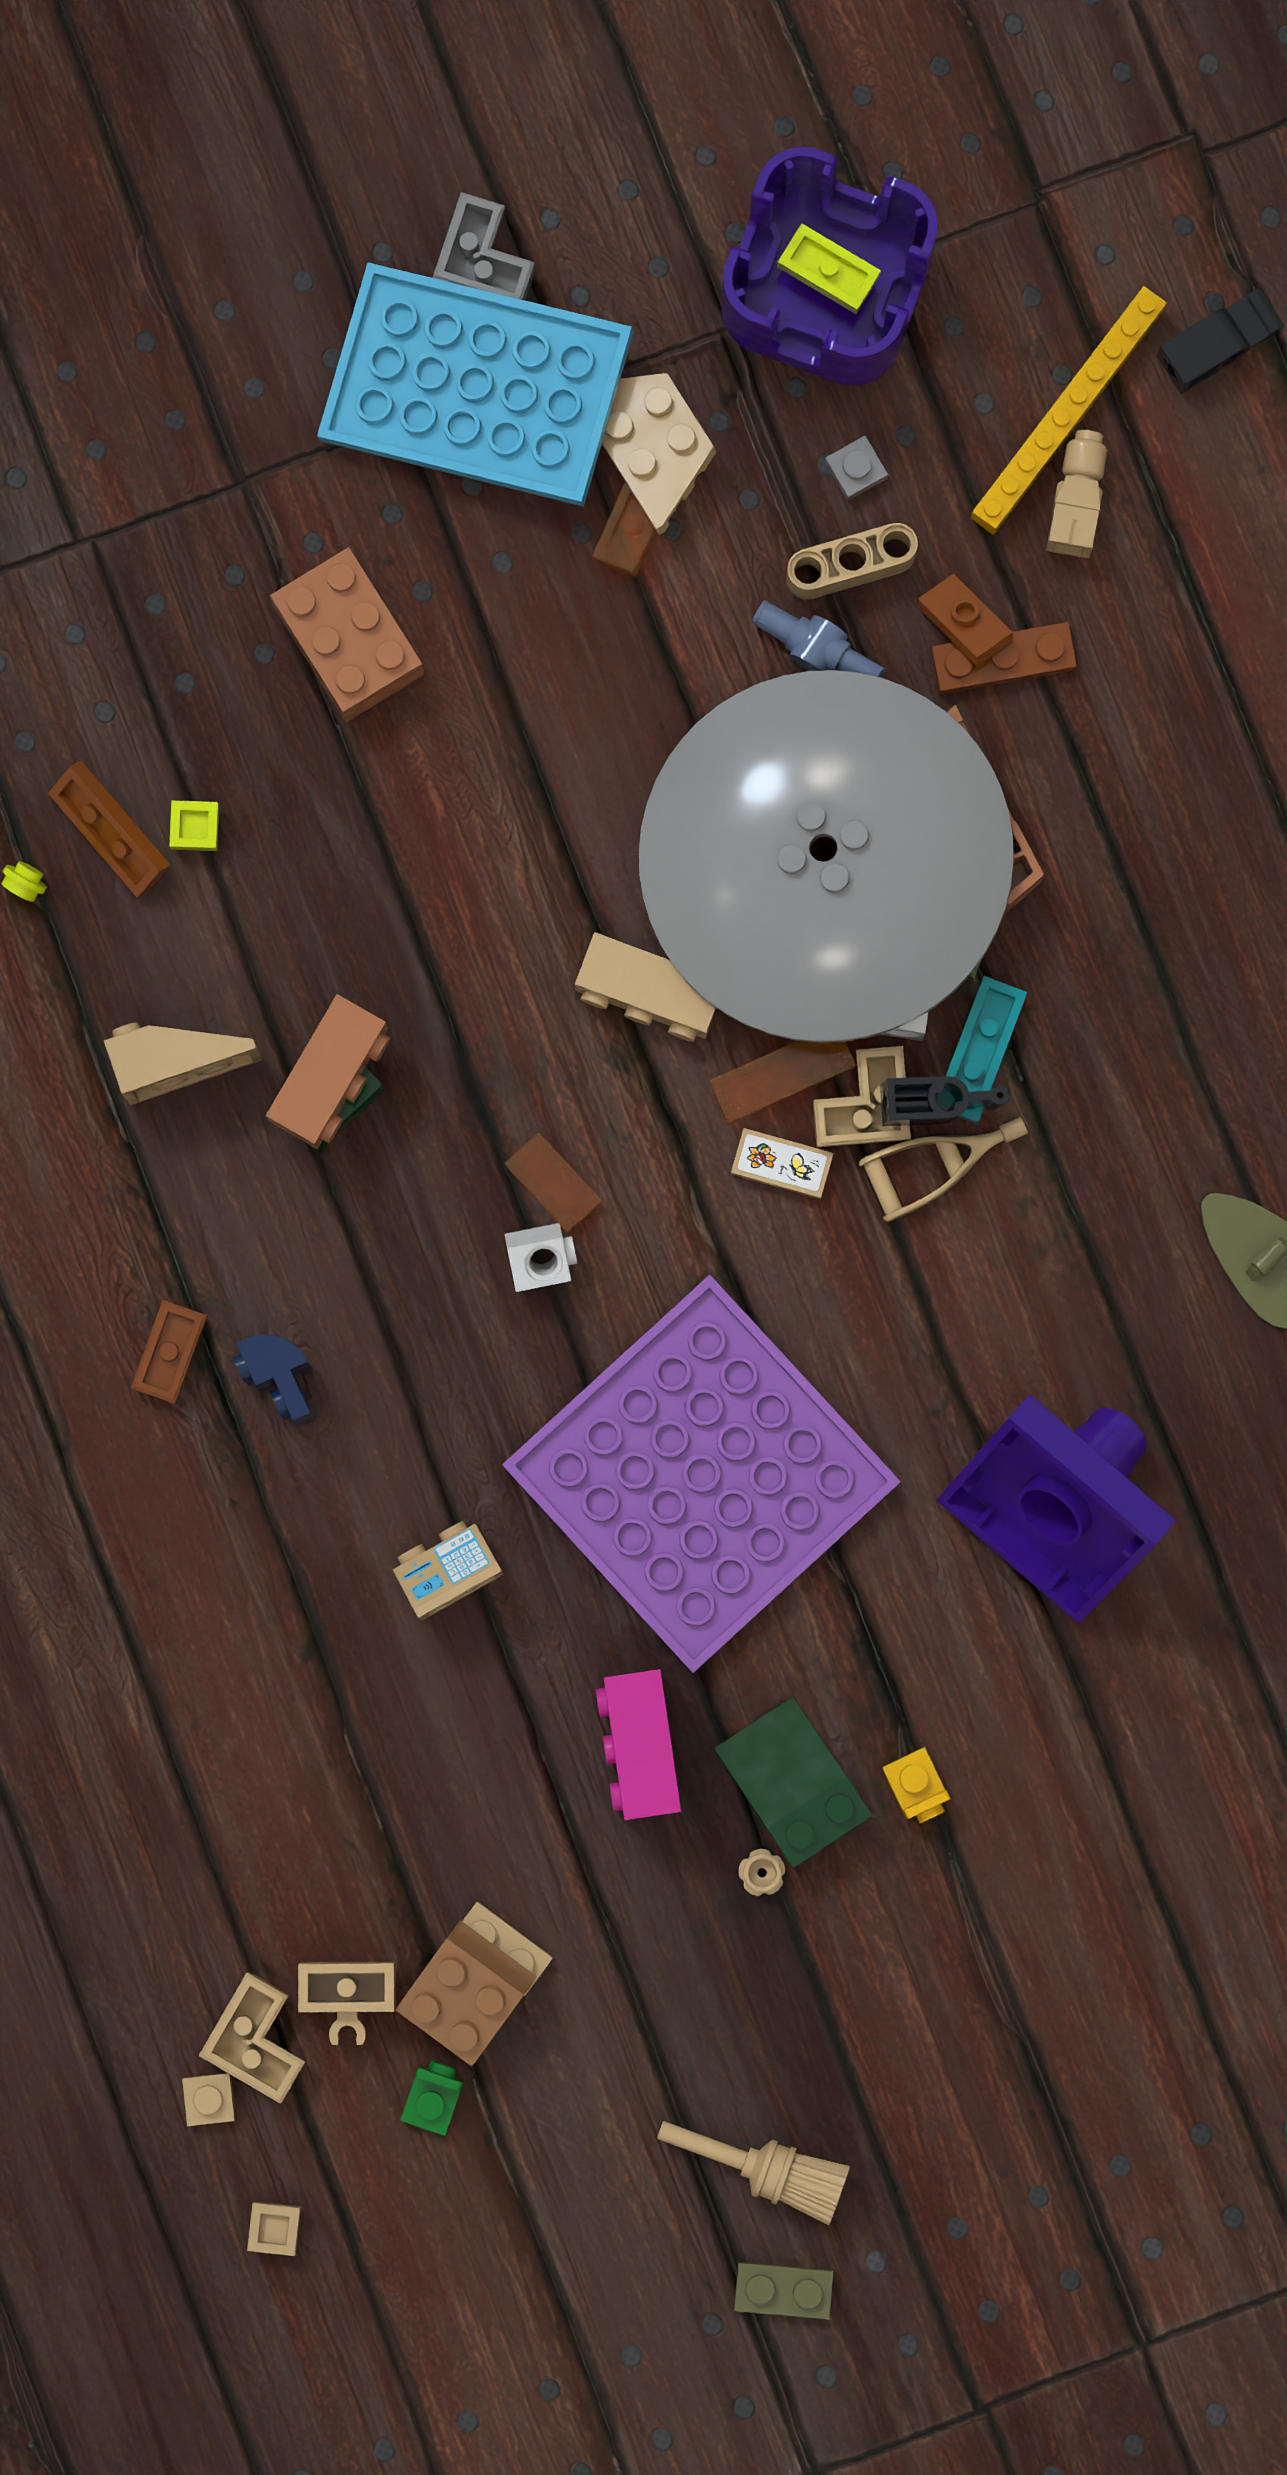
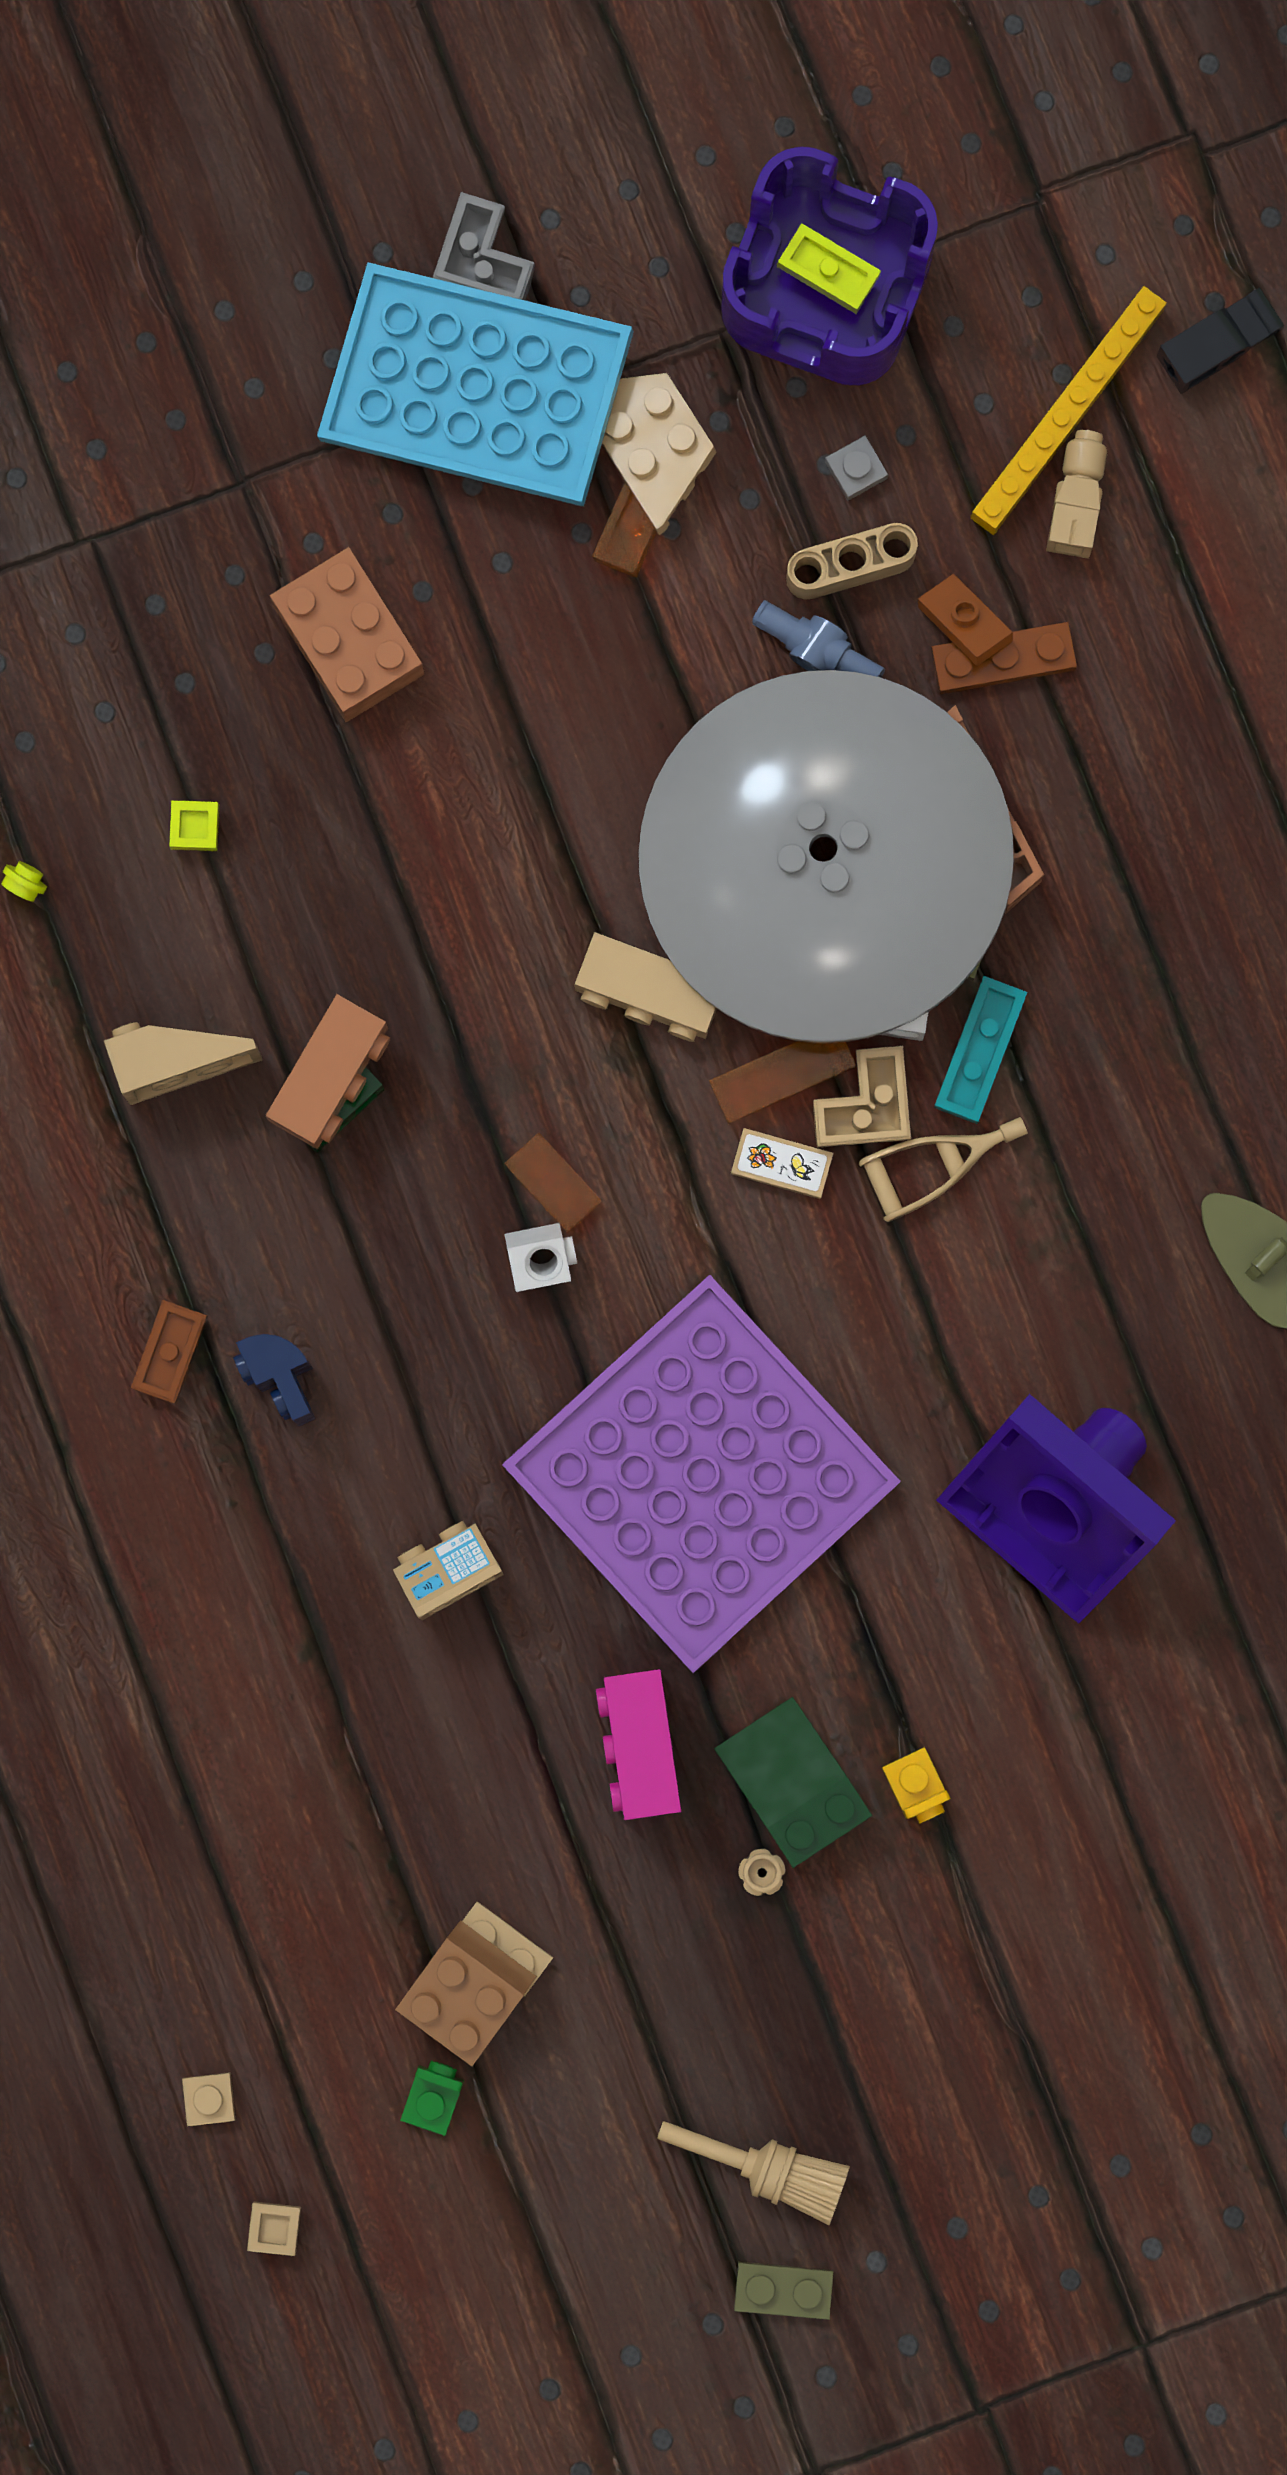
(109, 829): dark orange plate -> none
(240, 2041): tan brick -> none
(347, 1990): tan brick -> none
(914, 1103): black piece -> none

